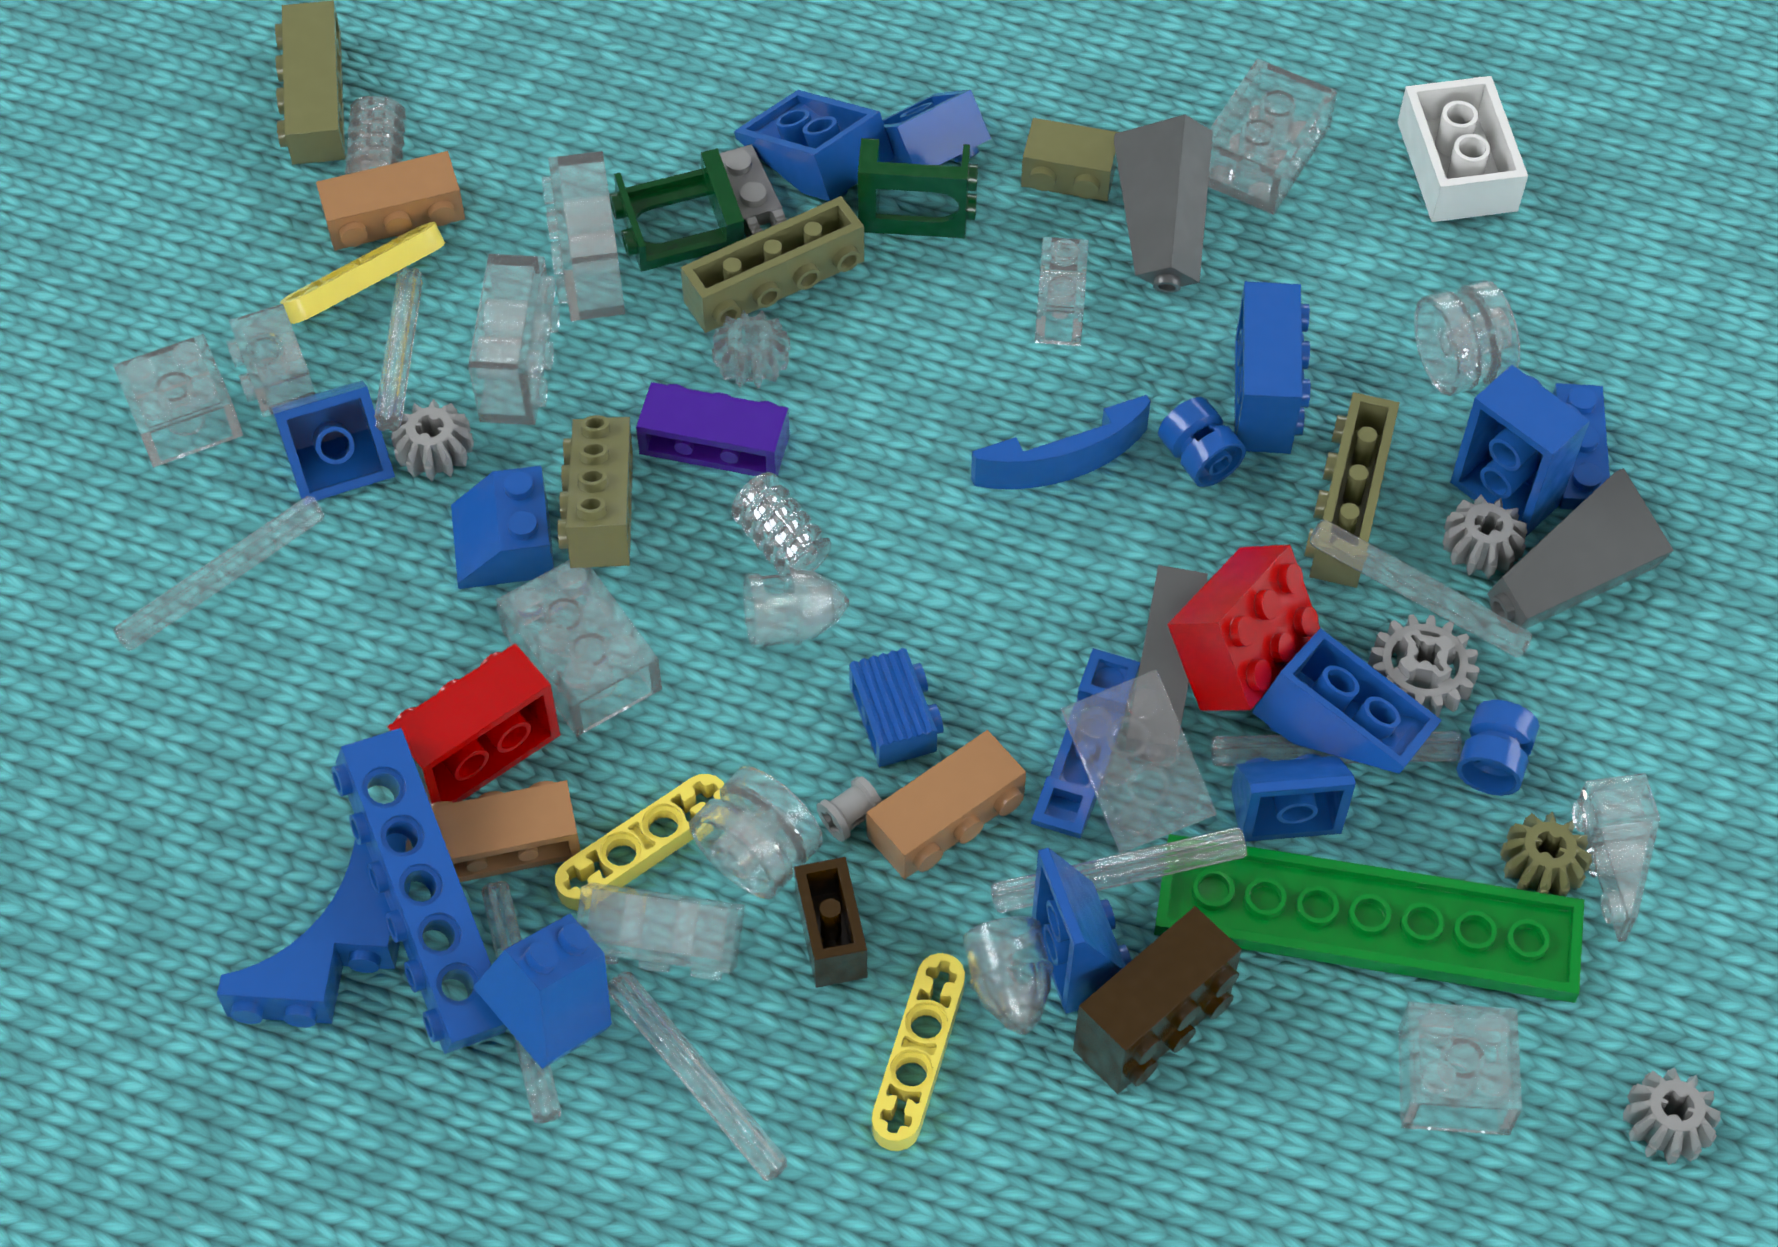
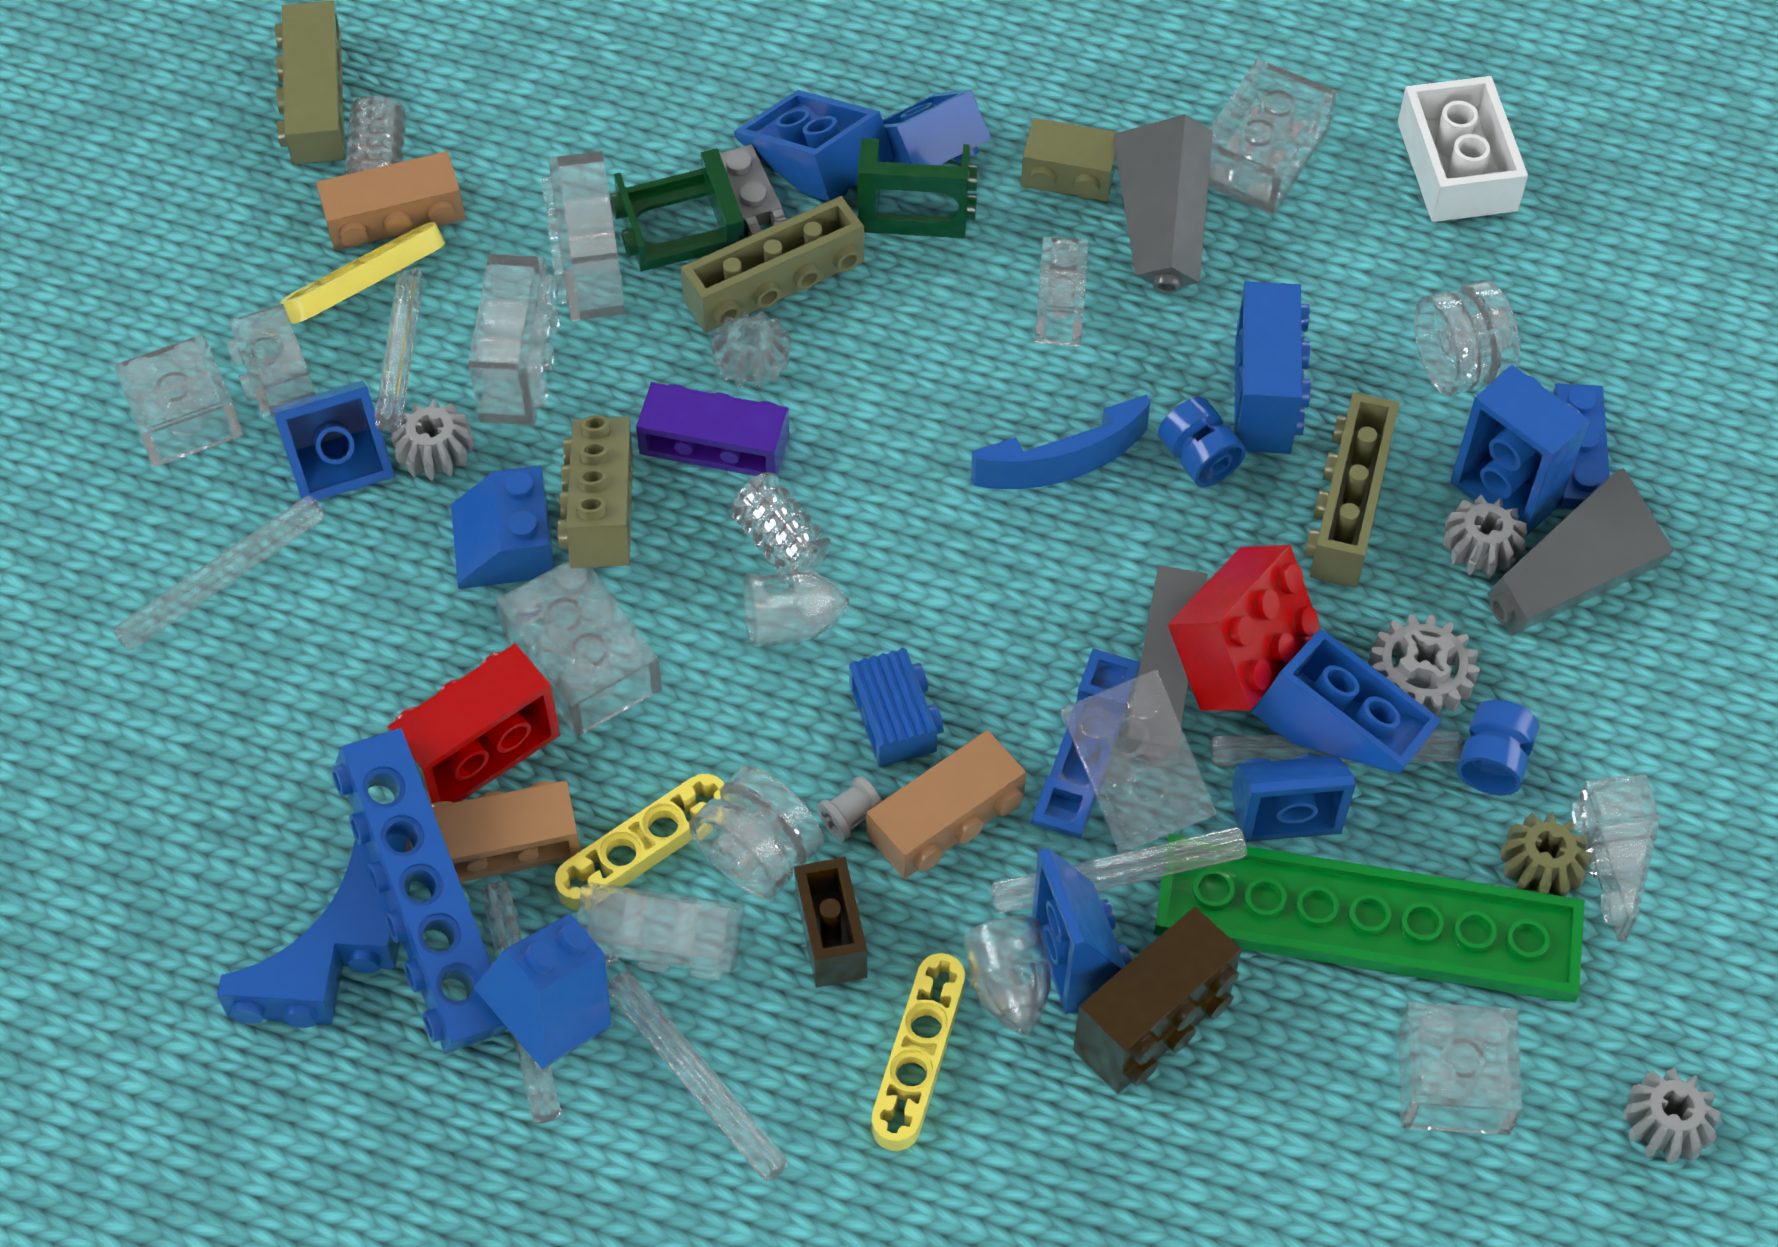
(1420, 588): clear axle -> none

